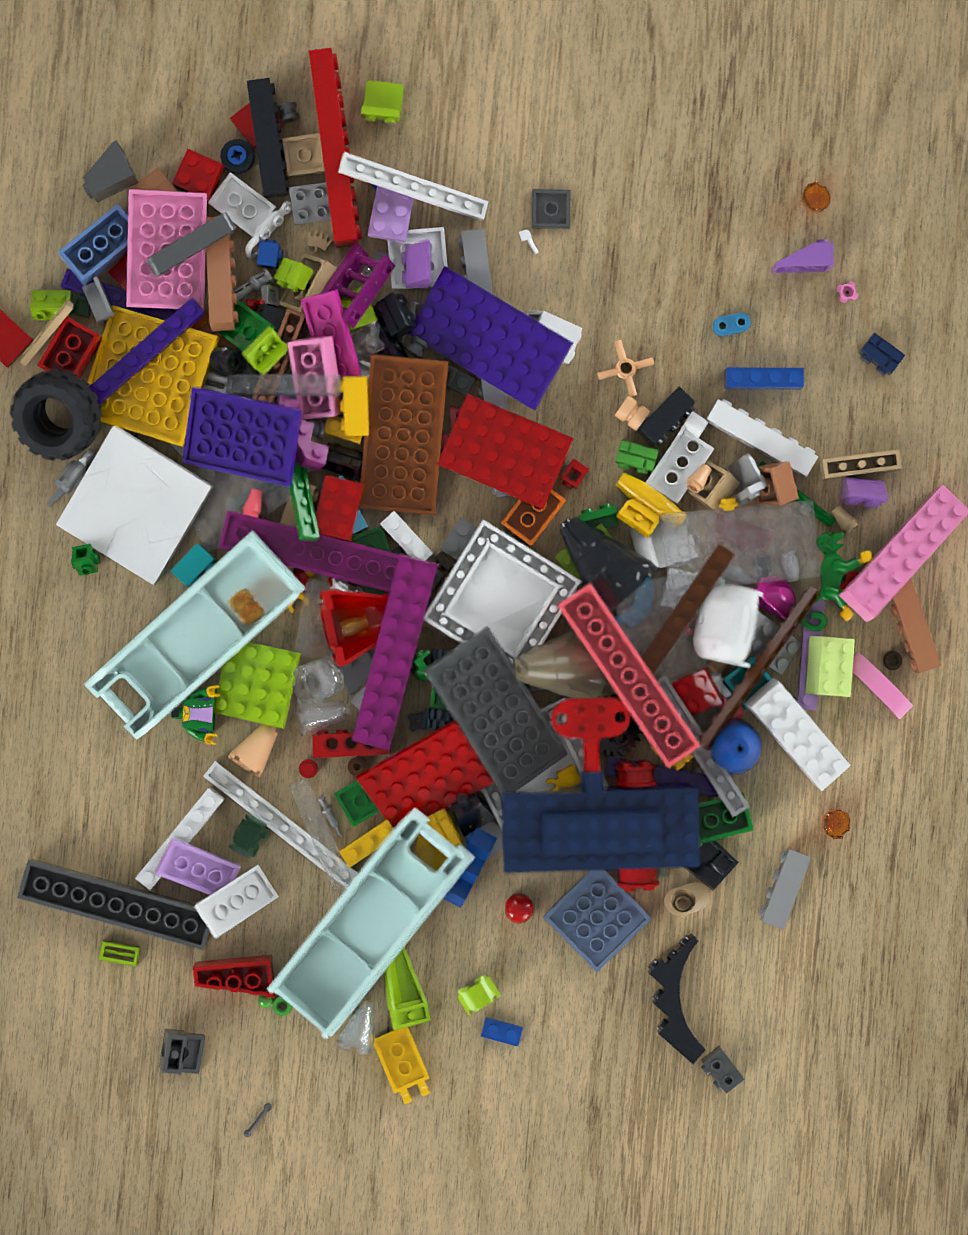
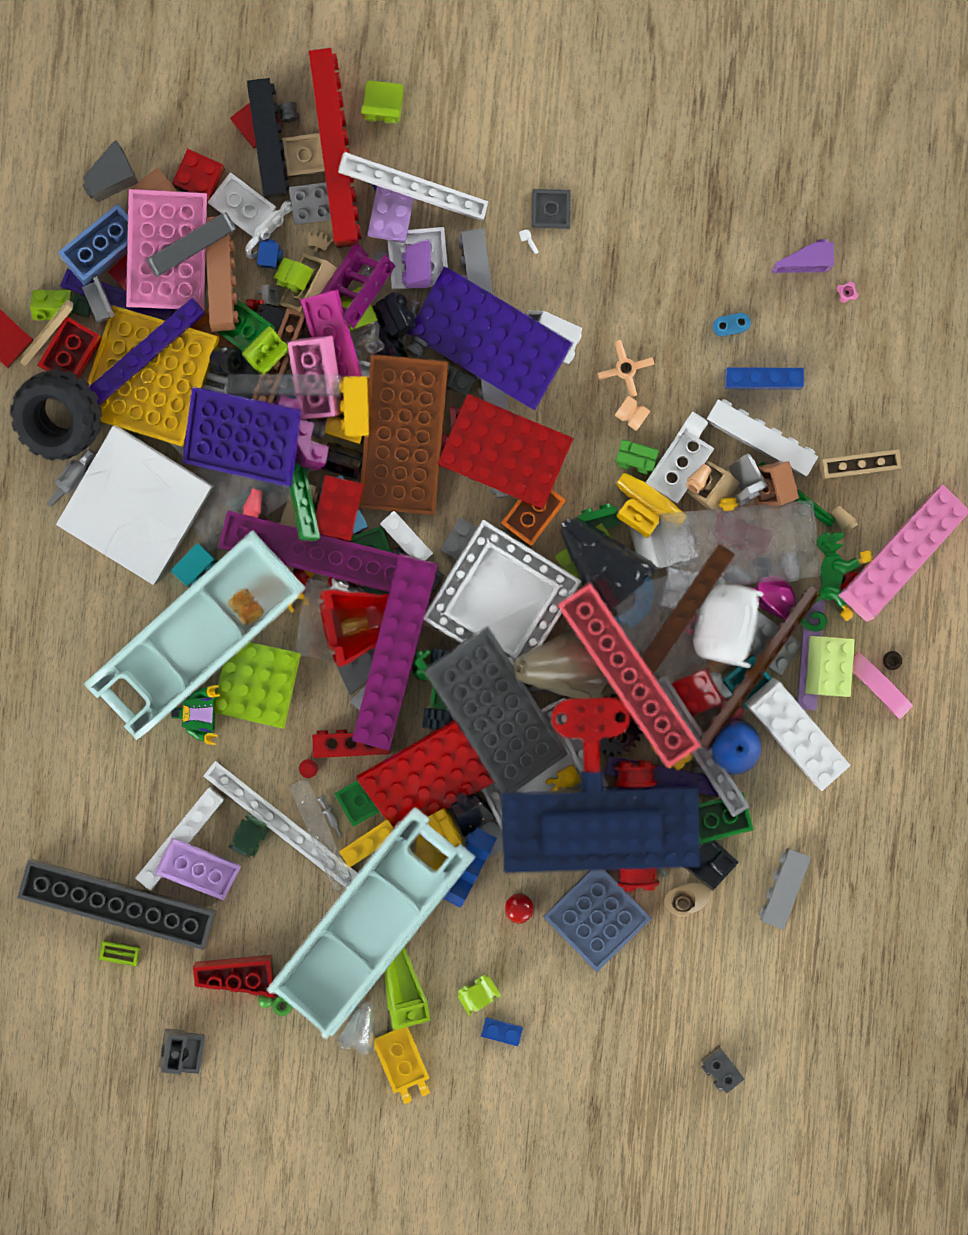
(85, 559): green brick -> none
(236, 901): white plate -> none
(239, 163): black wheel -> none
(247, 1133): dark grey hinge -> none
(254, 283): light grey pin -> none
(255, 749): light nougat cone -> none
(317, 680): clear wheel -> none
(320, 715): clear cone -> none
(361, 761): reddish brown plate -> none
(412, 718): black plate -> none
(443, 562): dark brown plate -> none
(573, 467): red brick -> none
(666, 417): black brick -> none
(669, 974): black arch -> none
(815, 197): clear orange hair -> none
(836, 823): clear orange hair -> none
(865, 491): medium lavender slope -> none
(881, 354): dark blue brick -> none
(914, 629): nougat brick -> none

